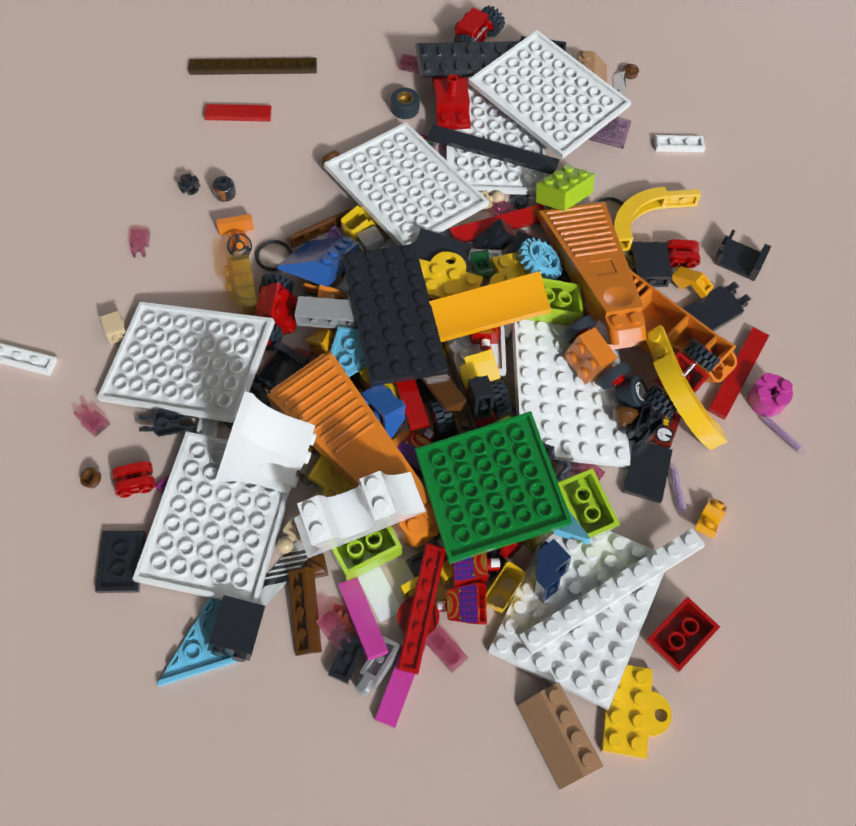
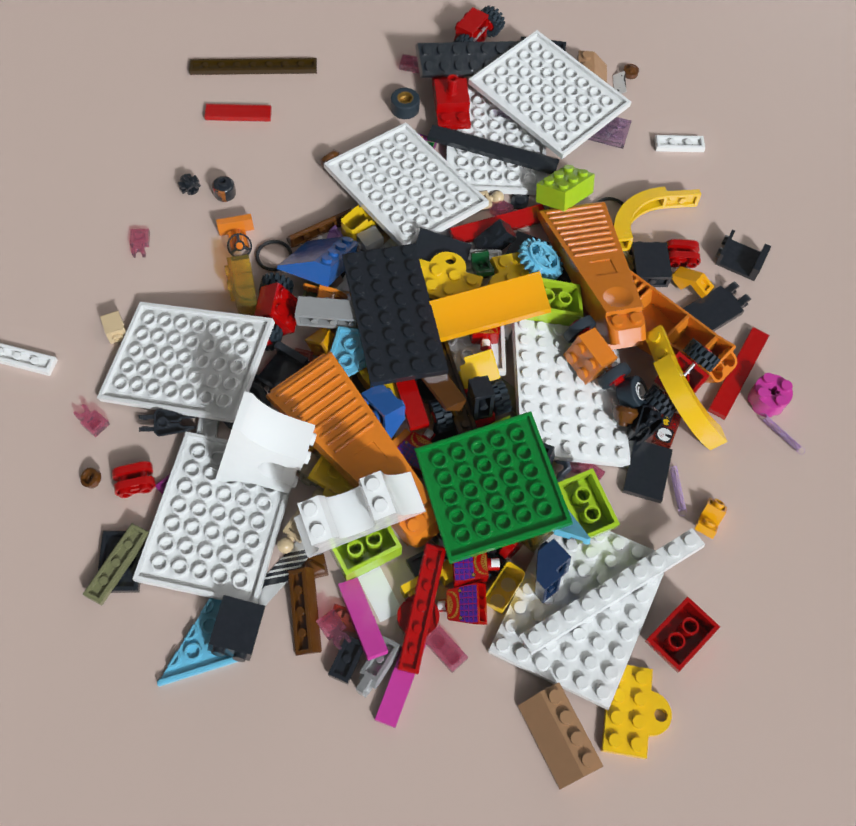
(116, 564): none -> olive tile

